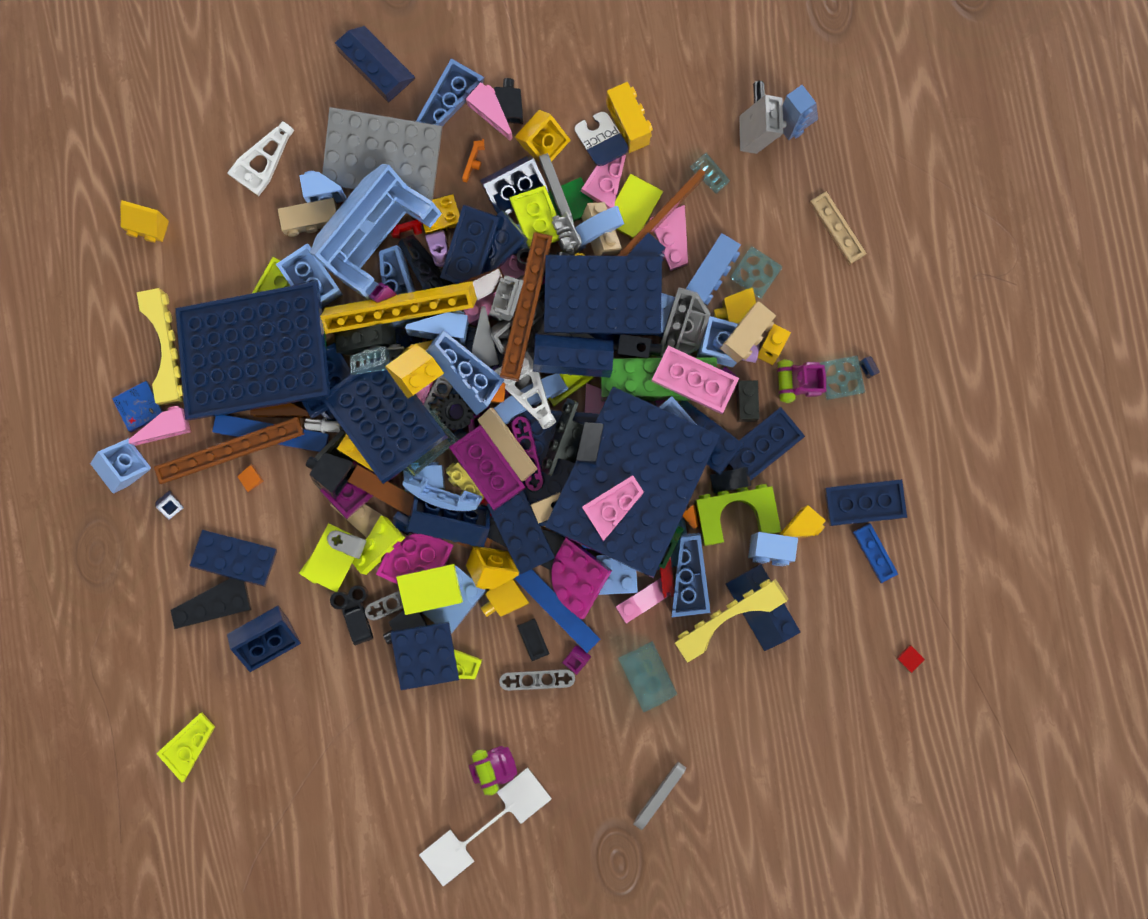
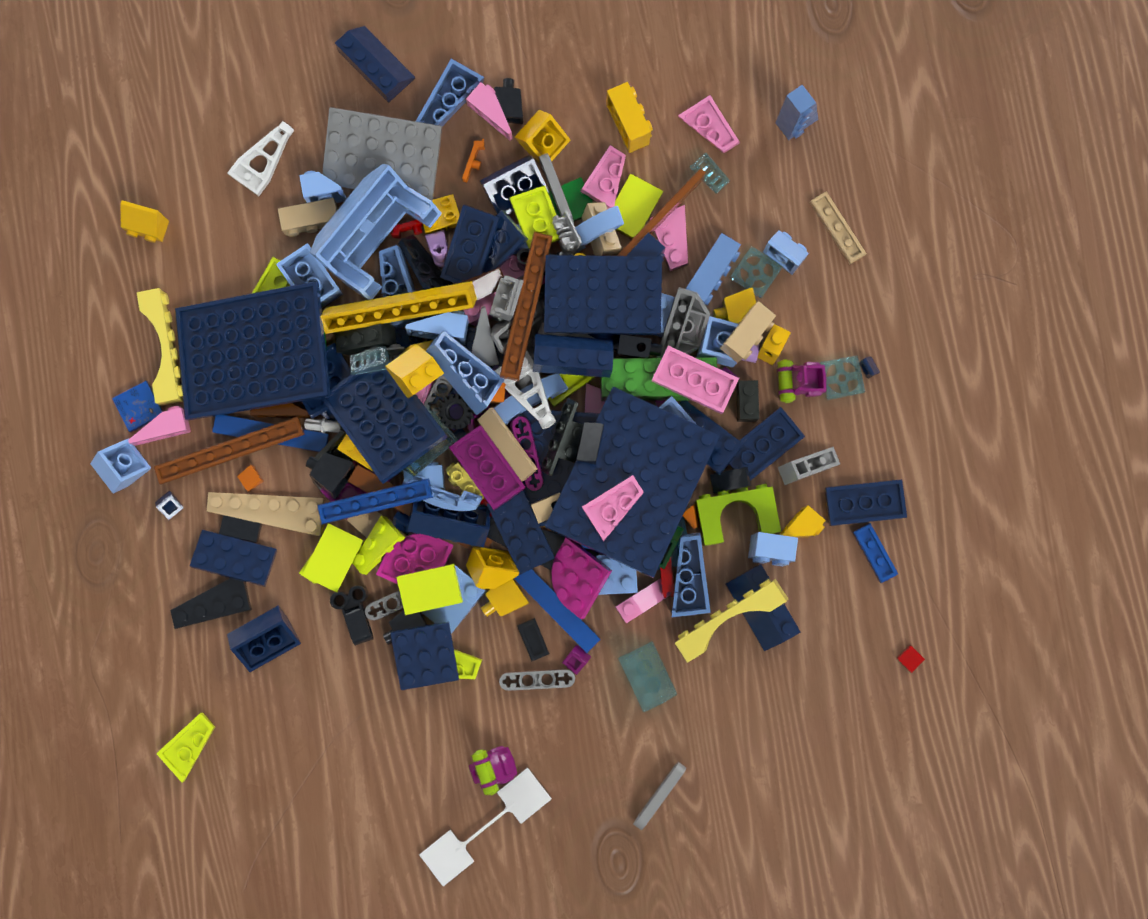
(240, 528): none -> black tile
(285, 512): none -> tan wing
(349, 545): light grey piece -> none
(375, 501): none -> blue tile
(381, 293): magenta slope -> none
(604, 143): piece -> none
(710, 124): none -> bright pink wing
(762, 121): light grey piece -> none
(785, 251): none -> light blue slope
(808, 465): none -> light grey slope

